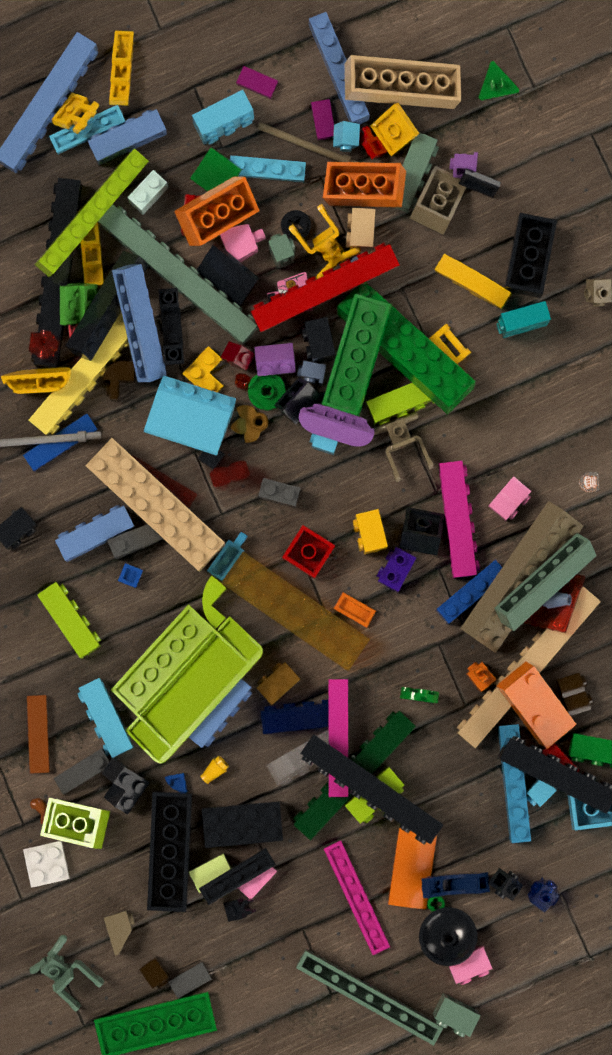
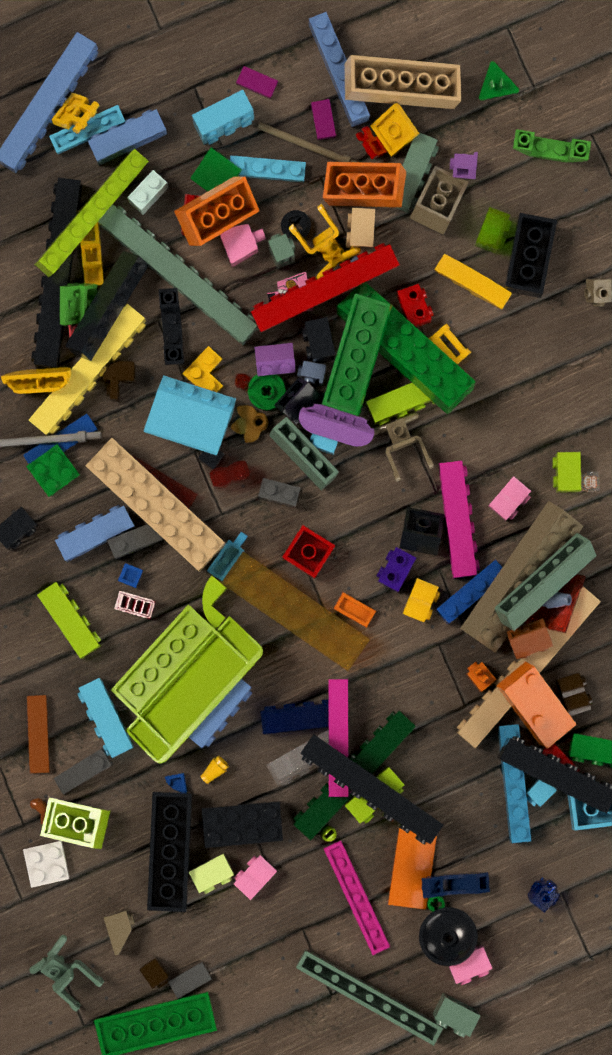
(38, 340): clear red brick -> none
(52, 470): none -> green plate
(121, 68): yellow slope -> none
(126, 785): black brick -> none
(139, 322): medium blue brick -> none
(150, 609): none -> slope
(227, 274): black tile -> none
(237, 355): dark red brick -> none
(237, 876): black tile -> none
(238, 909): black plate -> none
(277, 683): pearl gold brick -> none
(303, 453): none -> sand green brick
(325, 830): none -> lime hinge
(346, 136): medium azure brick -> none
(370, 531): yellow brick -> none
(414, 305): none -> red brick
(419, 695): green plate -> none
(420, 600): none -> yellow brick
(479, 183): black tile -> none
(493, 229): none -> clear neon green brick
(506, 884): black brick -> none
(523, 319): teal brick -> none
(530, 639): none -> dark orange brick
(551, 149): none -> bright green slope
(567, 471): none -> lime brick

